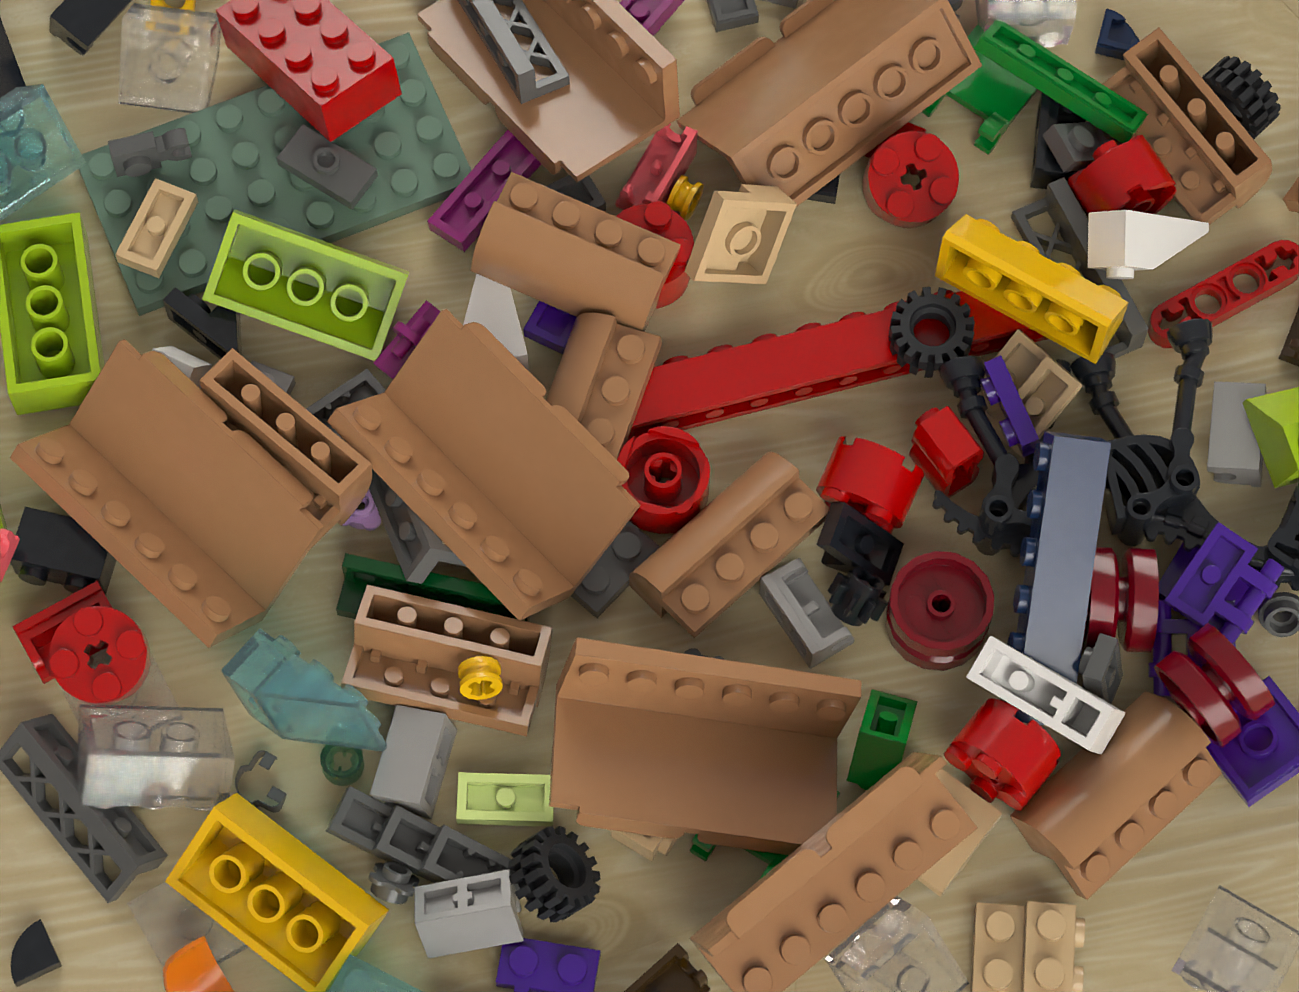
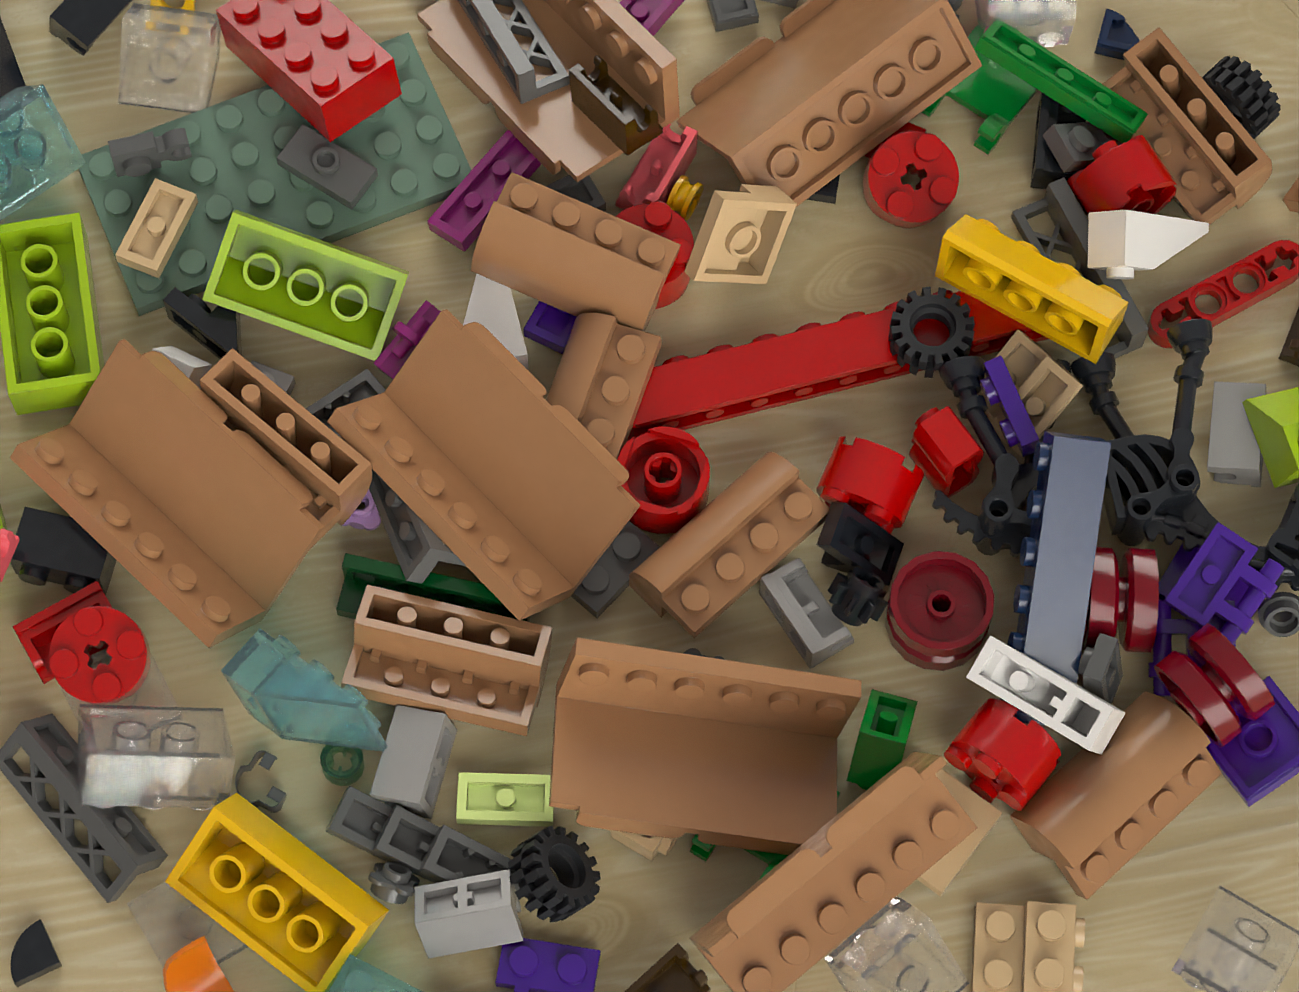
(480, 678): yellow bush -> none
(613, 108): none -> dark brown hinge

